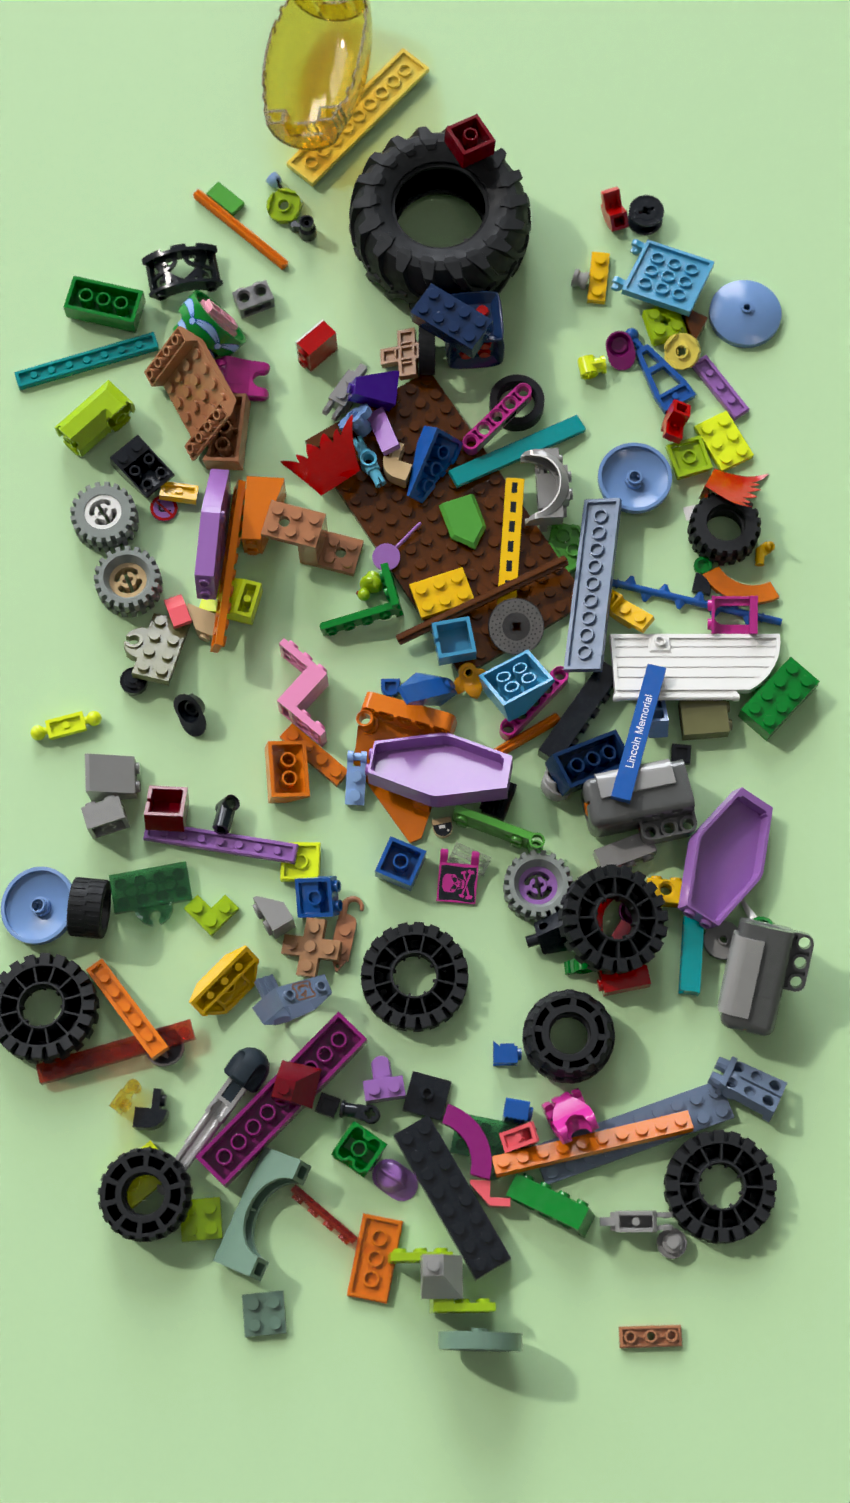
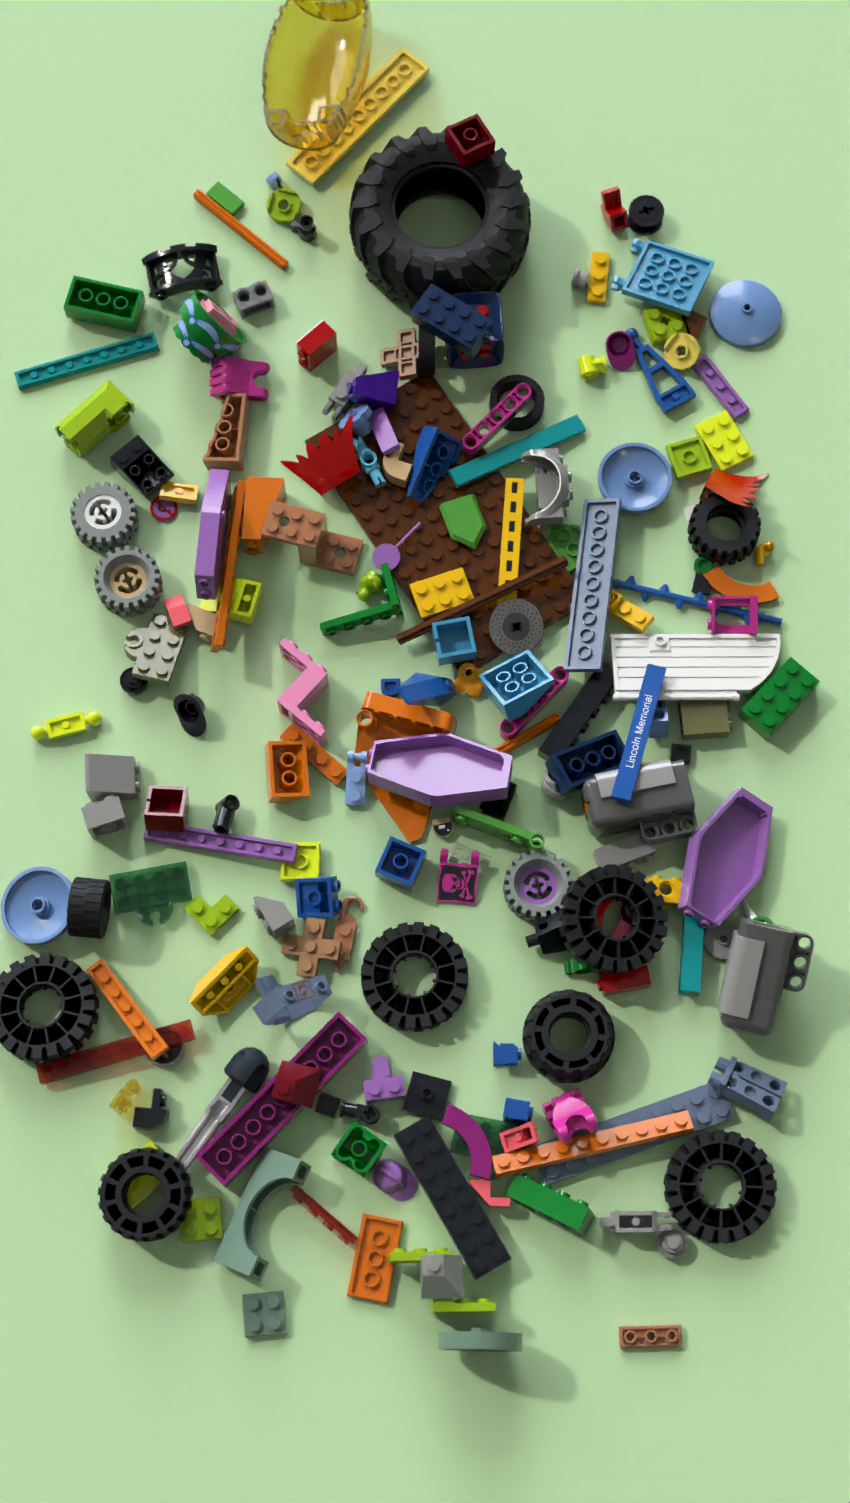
(194, 387): nougat slope -> none
(675, 421): red brick -> none

